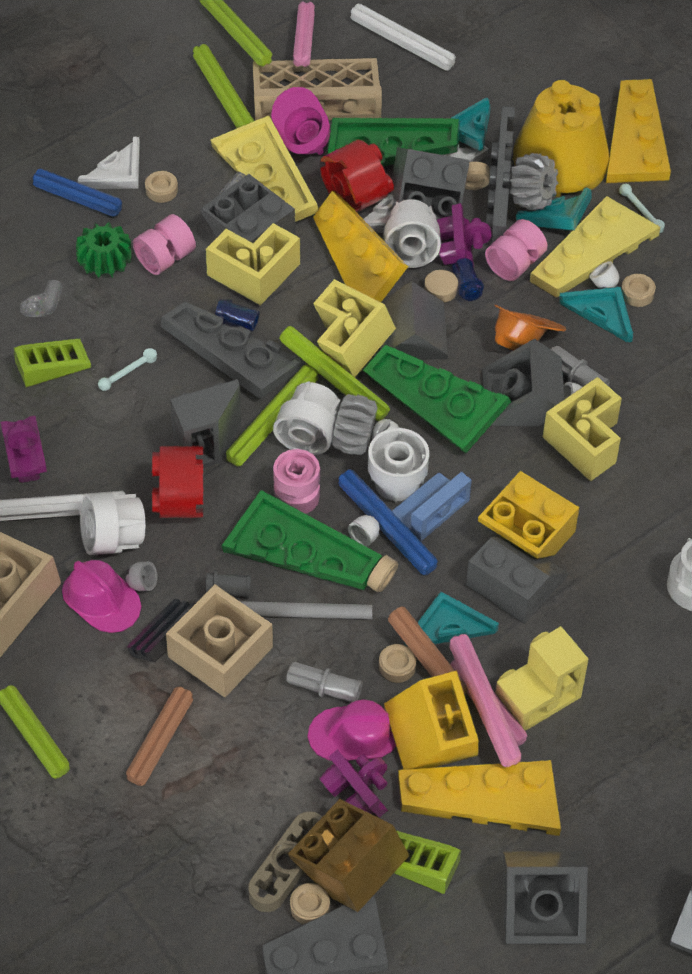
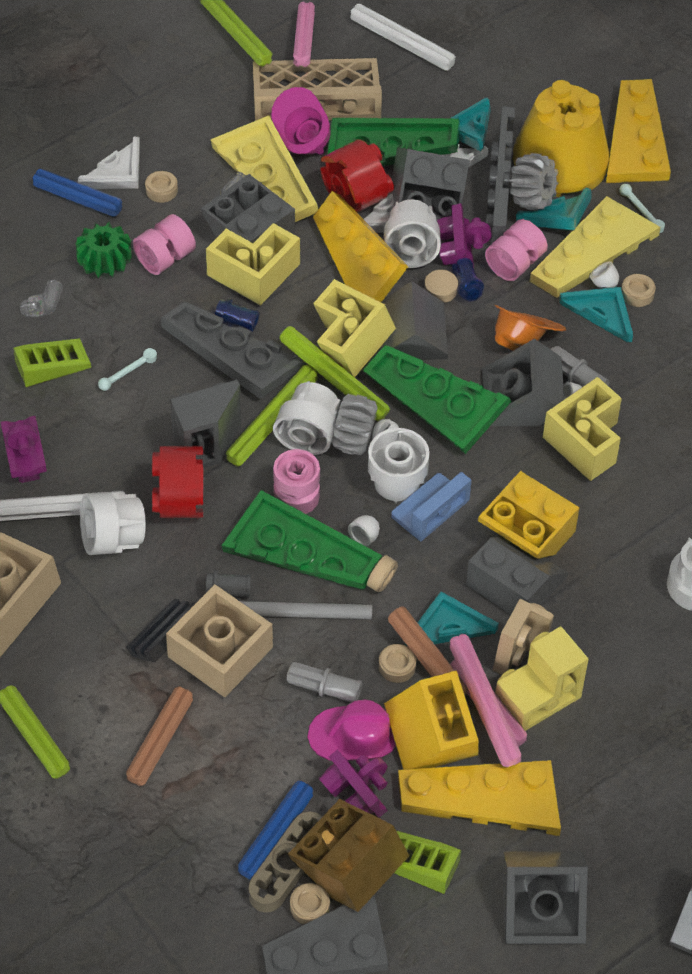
(101, 596): dark pink piece -> none
(142, 576): light grey hinge -> none
(221, 86): lime axle -> none
(287, 811): none -> blue axle
(389, 523): blue axle -> none
(477, 176): tan tile -> none
(521, 628): none -> tan bracket

